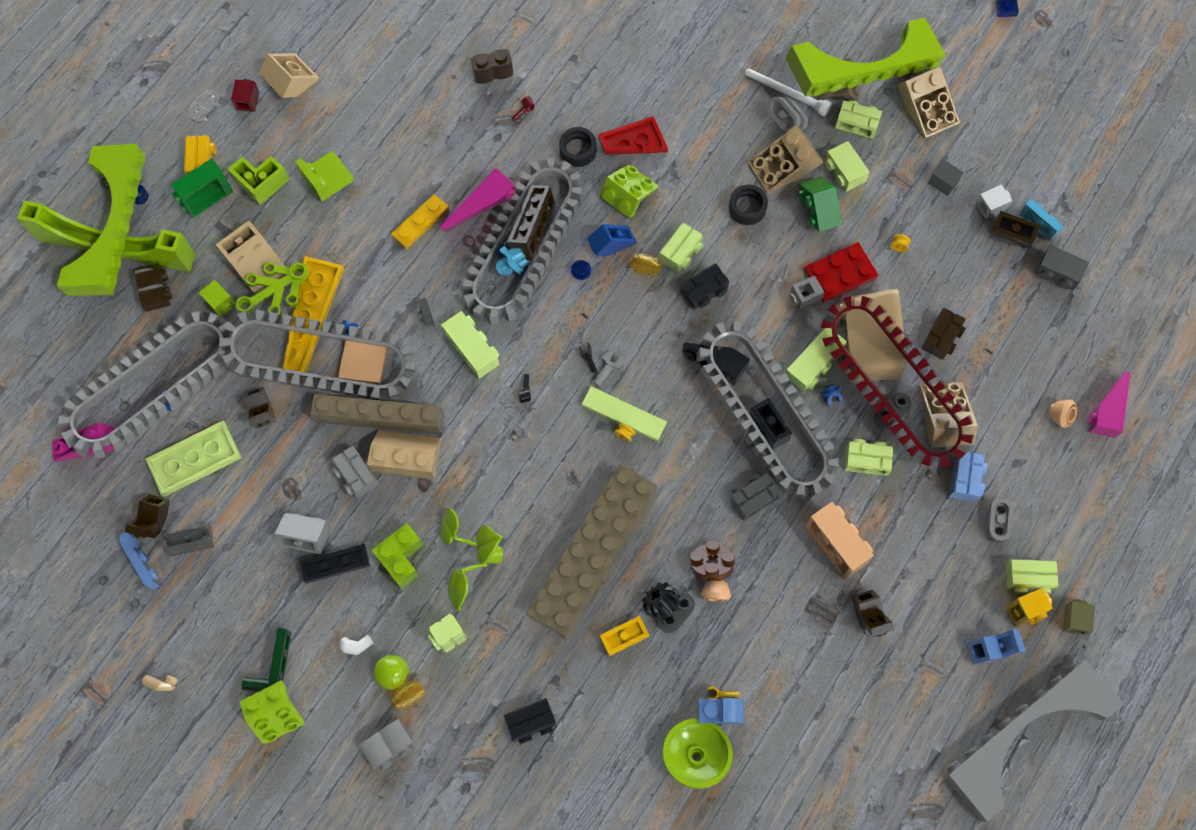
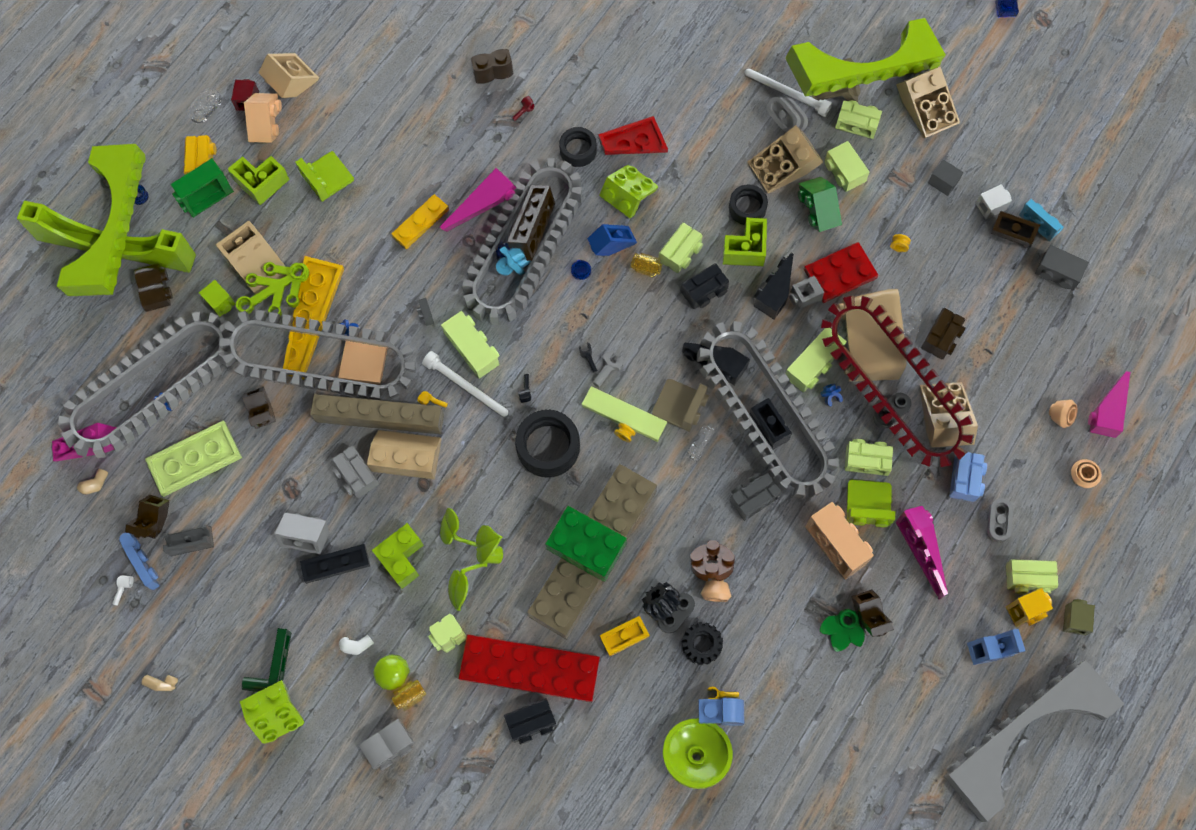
(93, 485): none -> tan arm
(122, 582): none -> white hand
(260, 117): none -> light nougat brick
(425, 397): none -> yellow hand
(432, 361): none -> white piece
(529, 668): none -> red plate
(547, 418): none -> black tyre
(586, 543): none -> green brick
(680, 404): none -> dark tan bracket
(706, 630): none -> black tyre
(747, 249): none -> lime brick
(775, 294): none -> black slope
(842, 633): none -> green plate
(869, 503): none -> lime bracket
(921, 538): none -> dark pink wedge
(1086, 473): none -> light nougat cone

